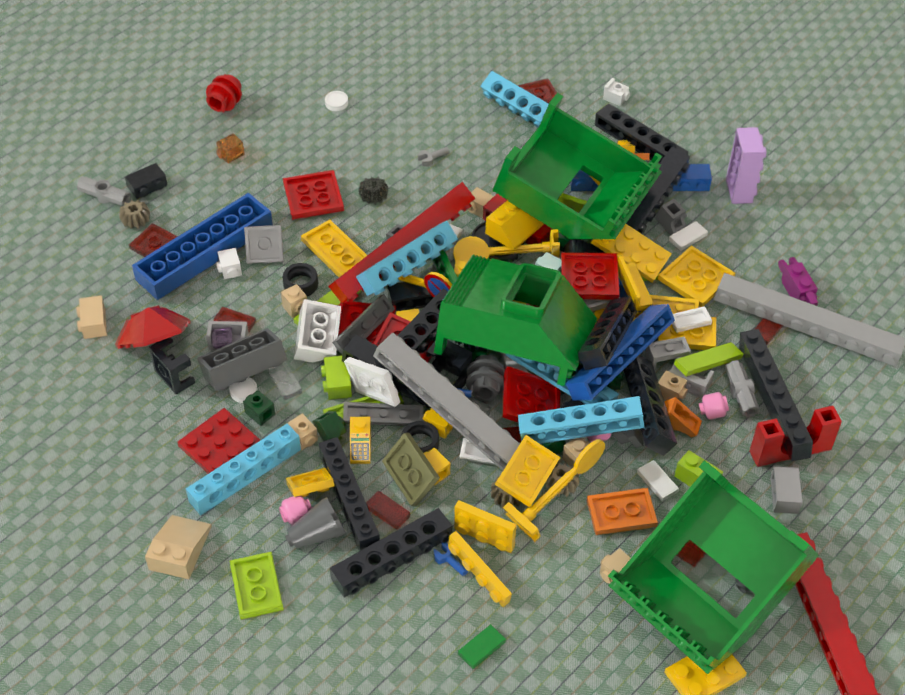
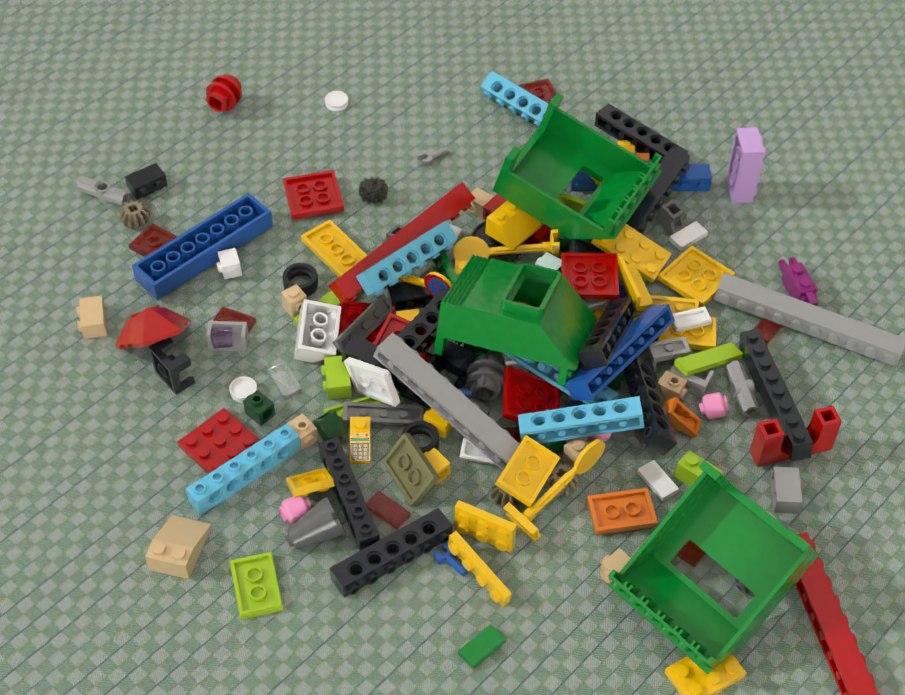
(230, 148): clear orange brick -> none
(242, 359): dark grey brick -> none
(263, 244): light grey tile -> none
(616, 92): white brick -> none

